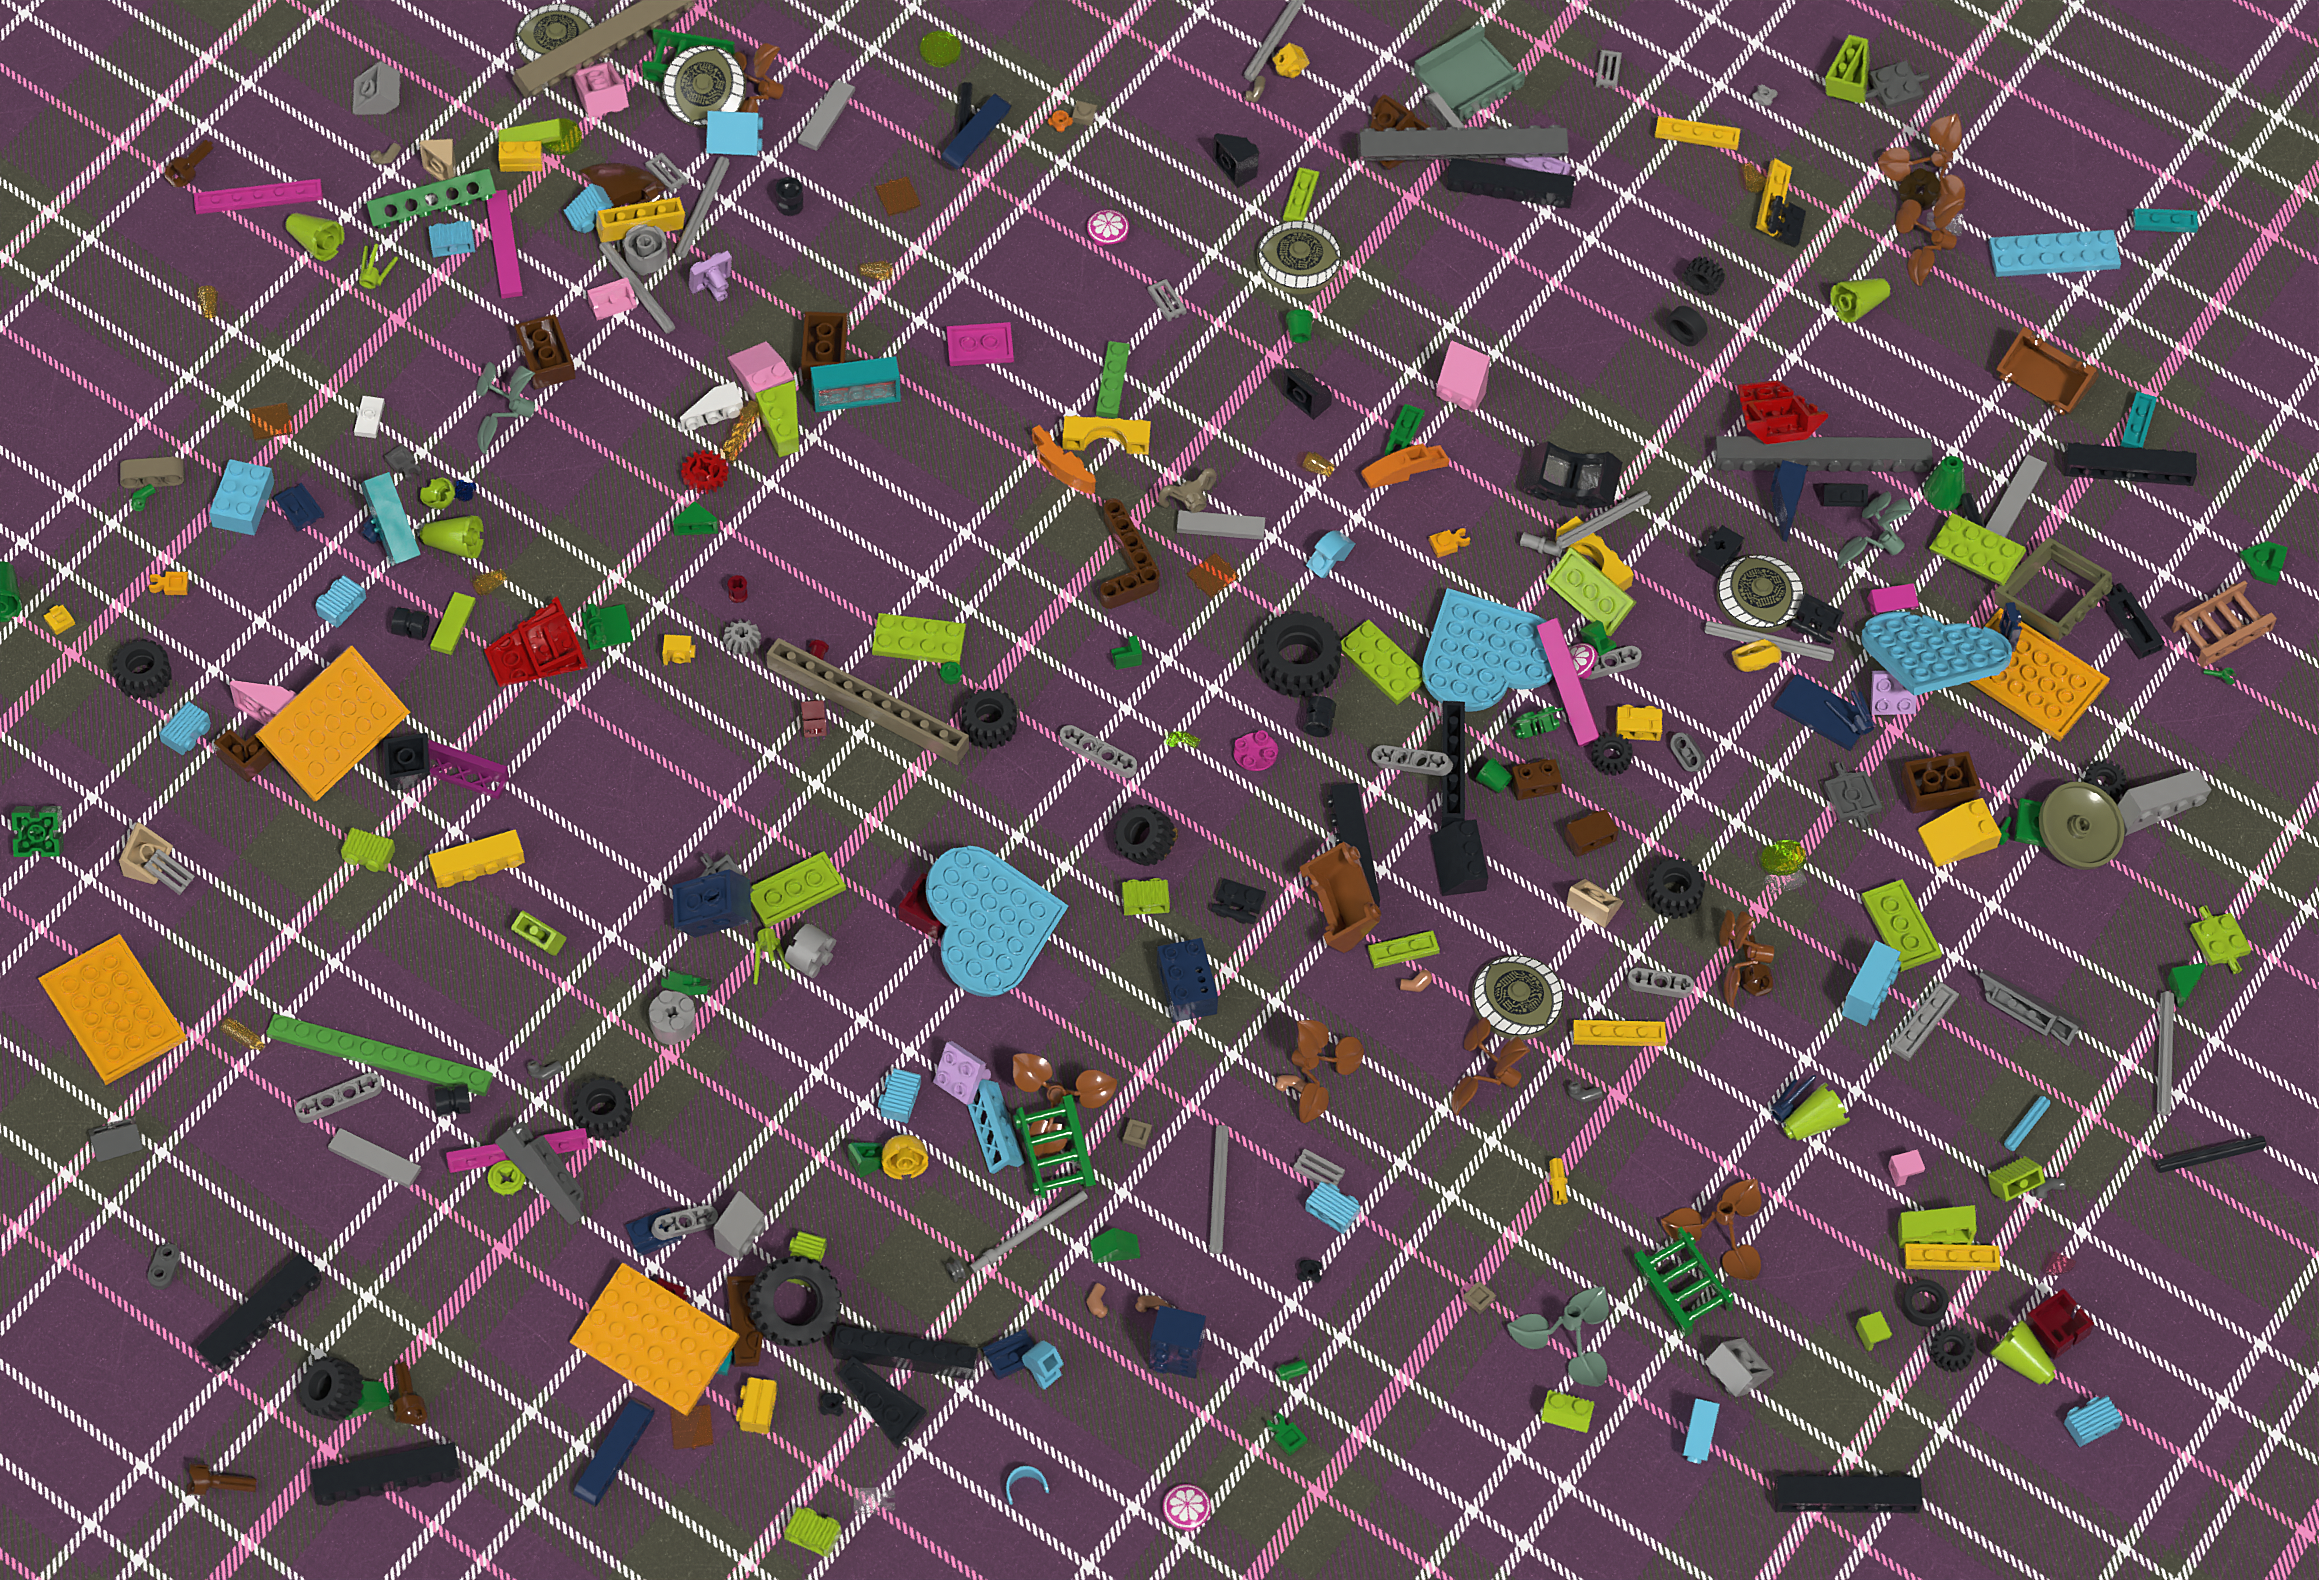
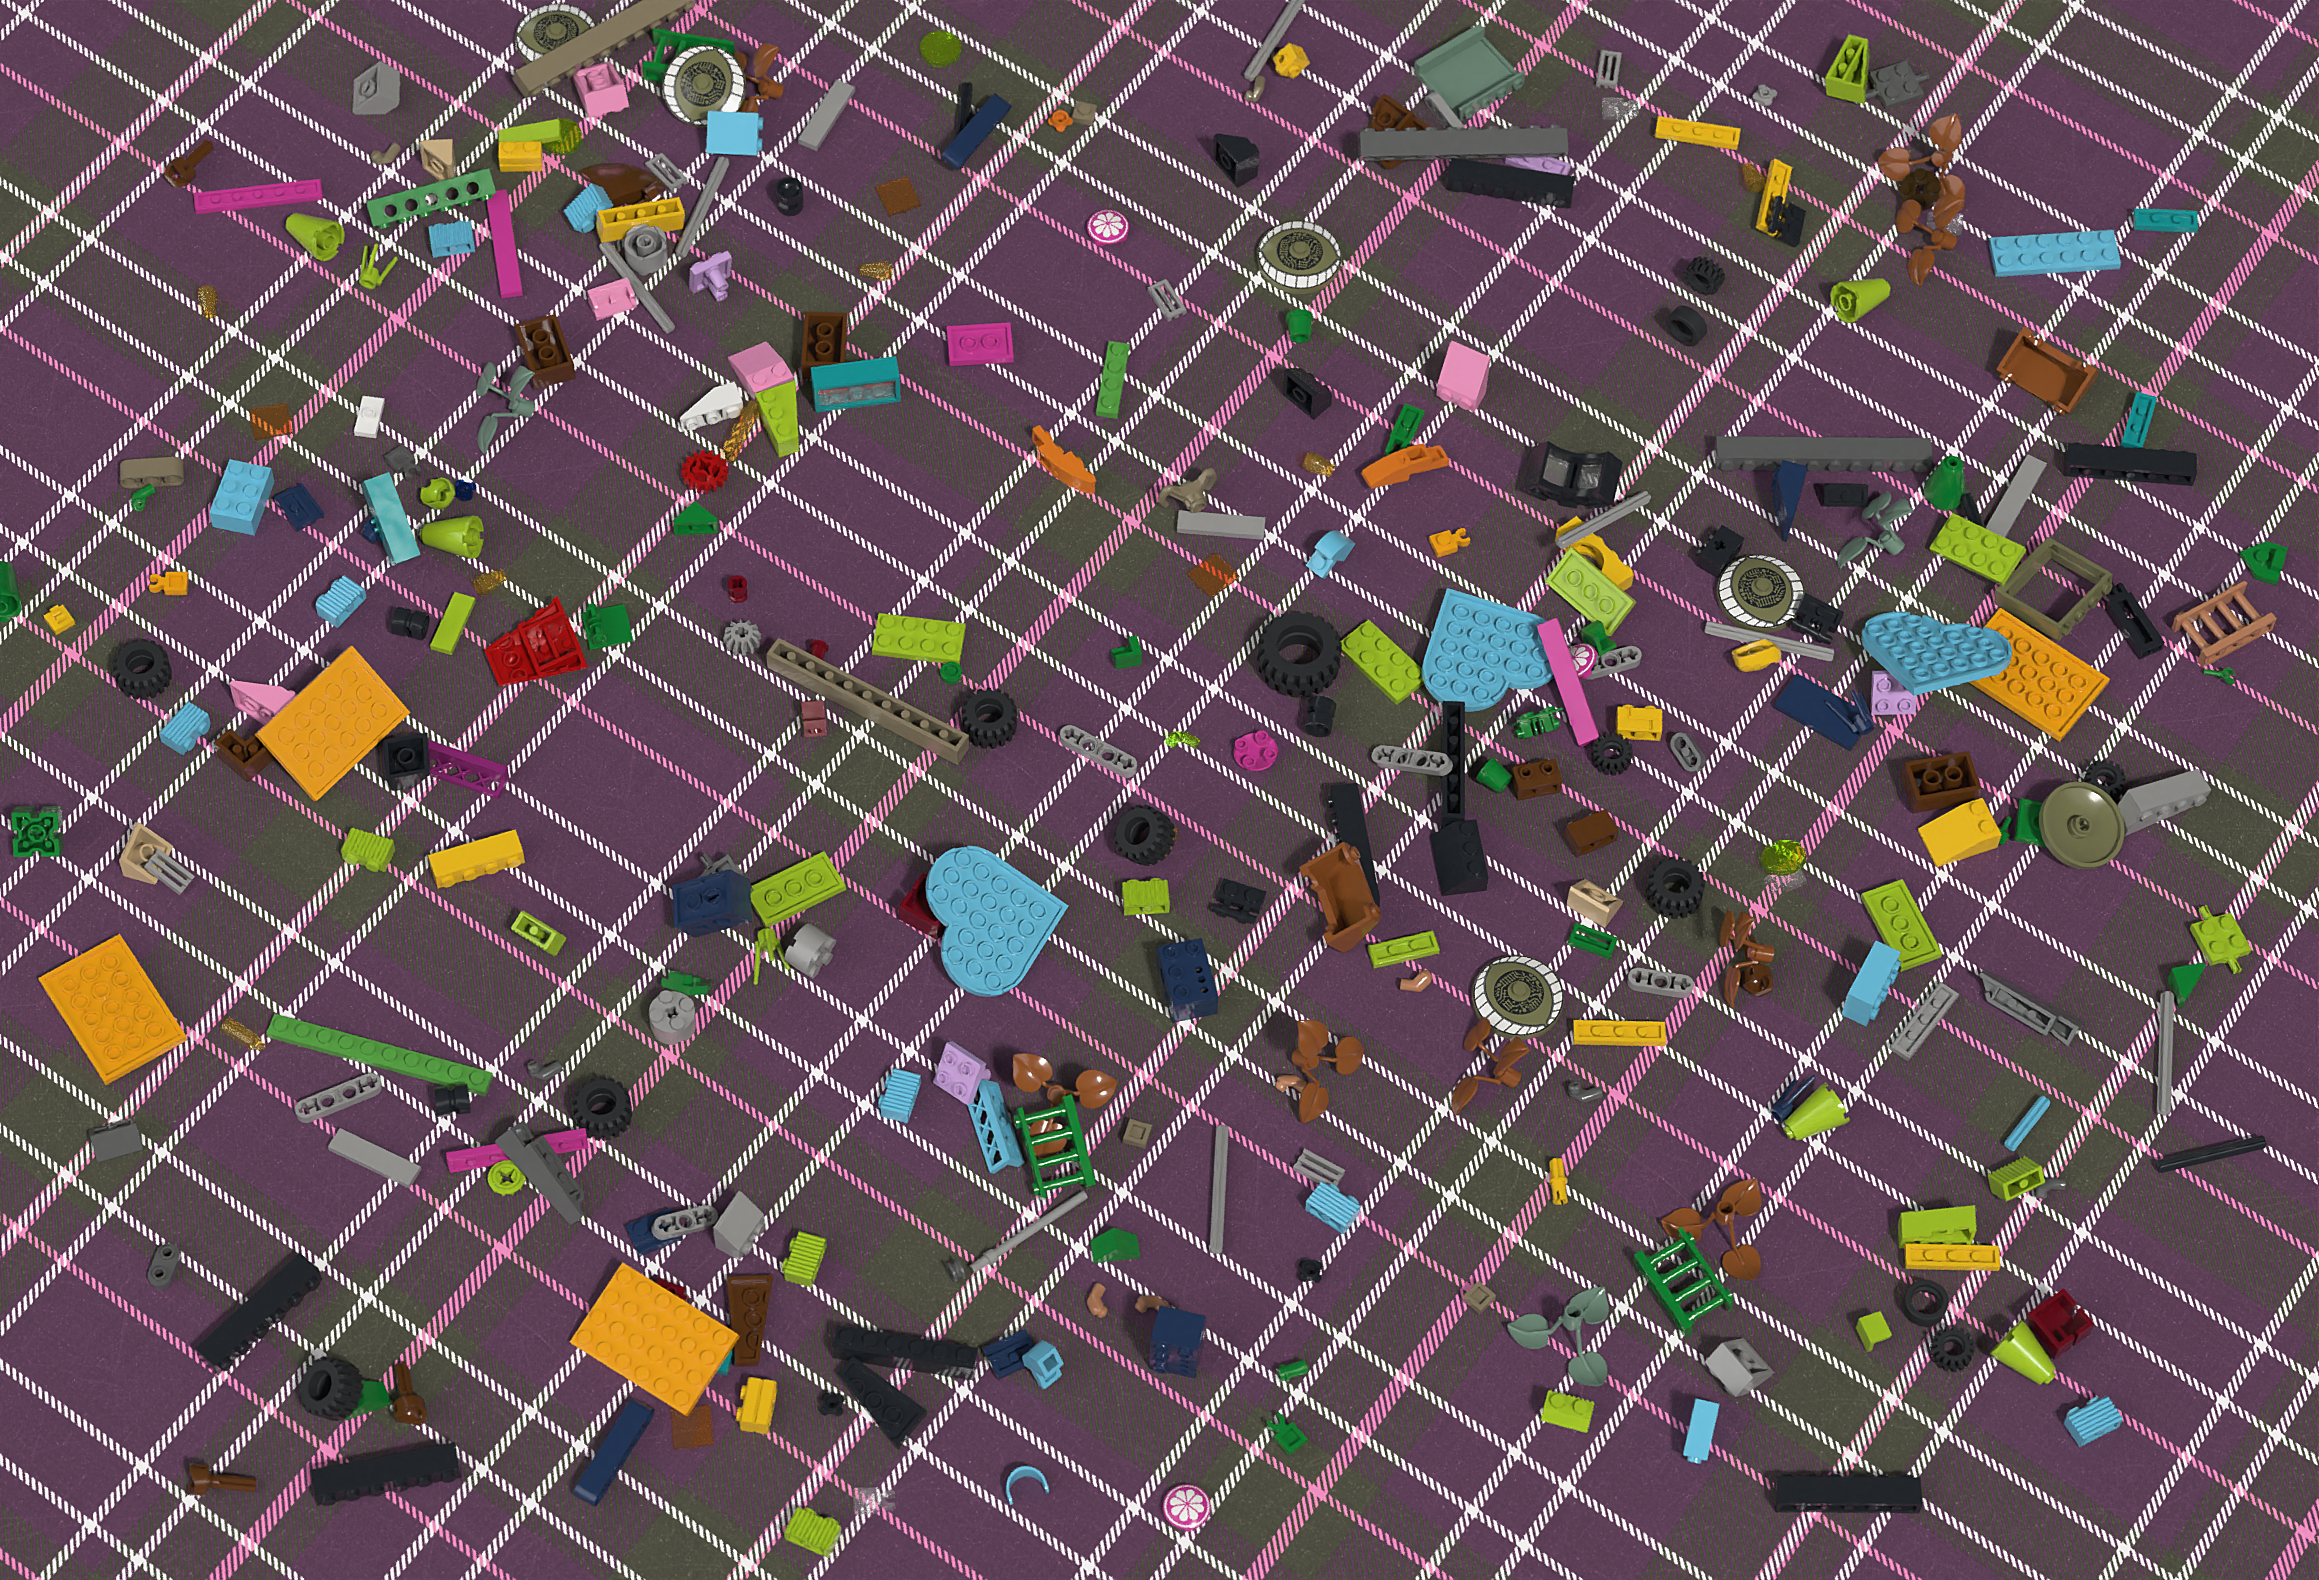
(678, 649): yellow brick -> none
(826, 1296): black tyre -> none
(865, 1157): green slope -> none
(904, 1156): yellow cylinder -> none
(1083, 430): yellow arch -> none
(1132, 555): reddish brown beam -> none
(1301, 195): lime tile -> none
(1542, 544): light grey pin -> none
(1591, 944): none -> green tile
(1615, 108): none -> clear plate
(1776, 413): red wedge -> none
(1852, 796): dark grey plate -> none
(1893, 599): dark pink hinge -> none
(1905, 1165): bright pink panel -> none
(2009, 624): dark blue plate -> none
(2059, 1265): clear pink tile -> none

